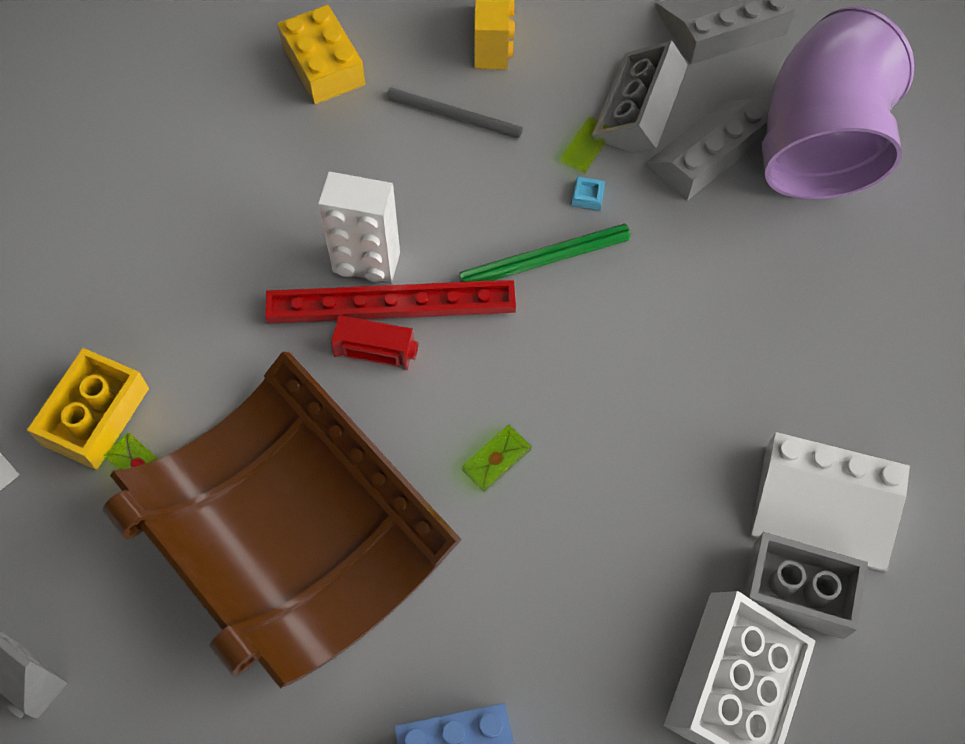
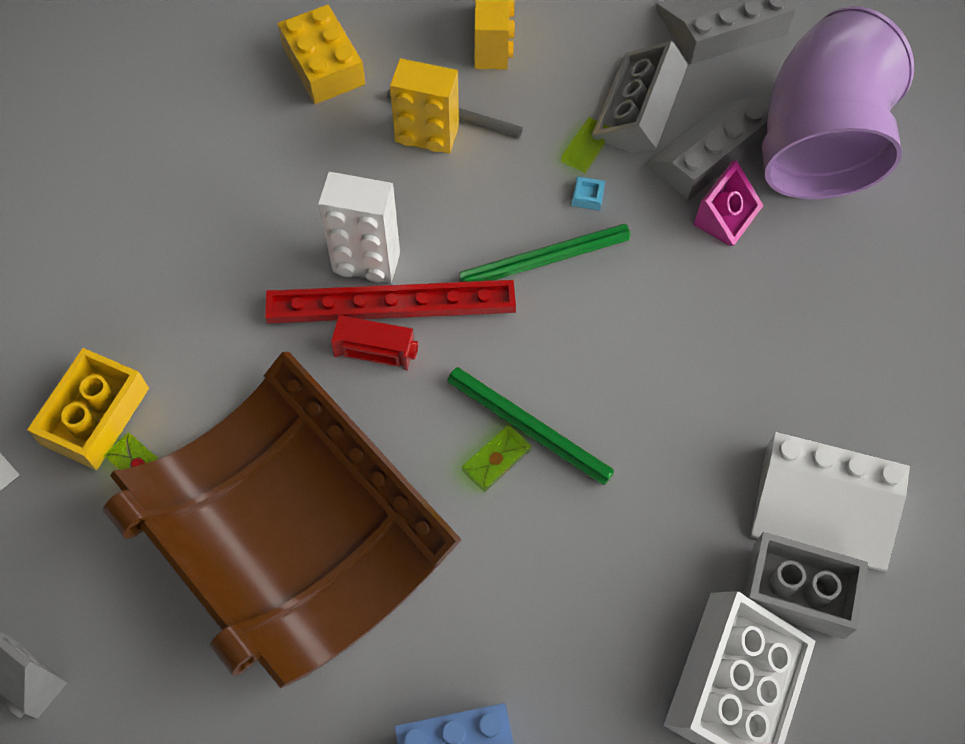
(425, 105): none -> yellow brick
(531, 426): none -> green axle
(728, 206): none -> dark pink slope

